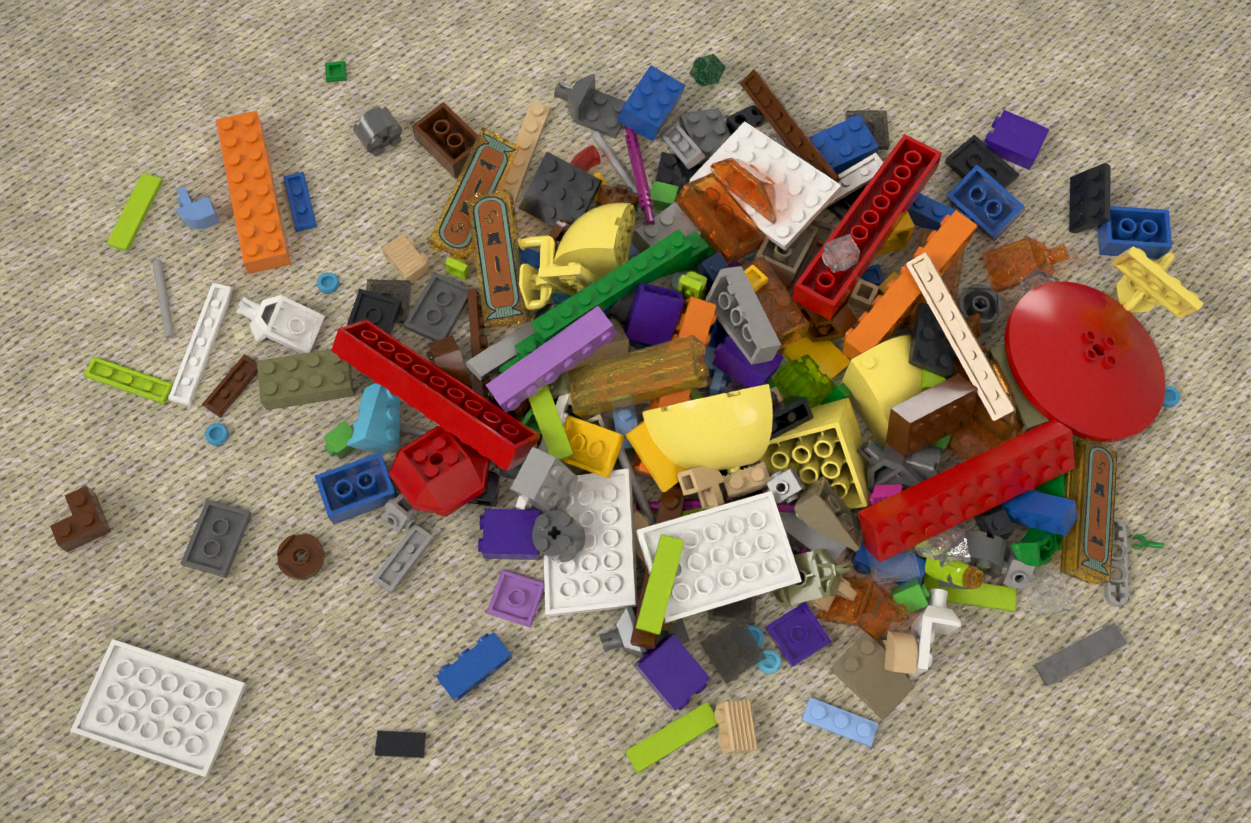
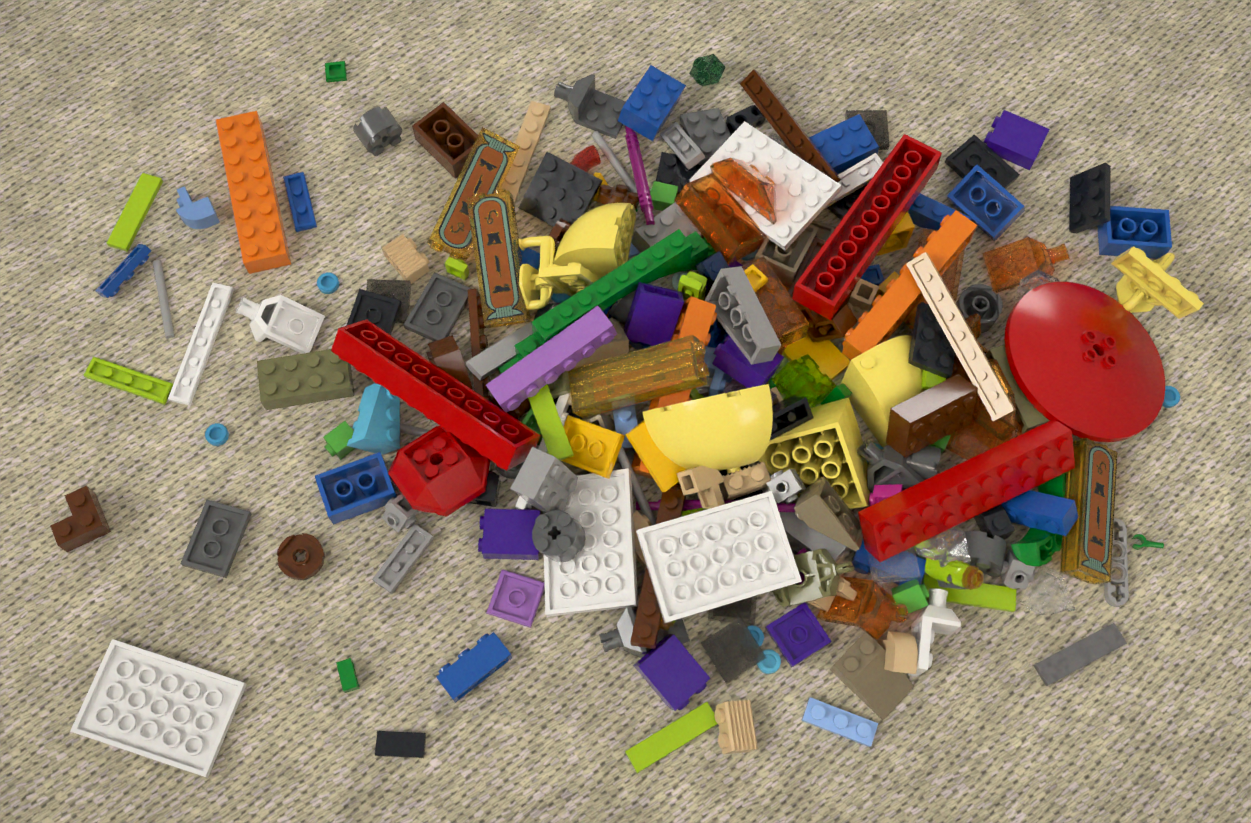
(124, 271): none -> blue plate
(231, 386): reddish brown tile -> none
(347, 675): none -> green piece
(659, 584): lime tile -> none
(840, 253): clear brick -> none

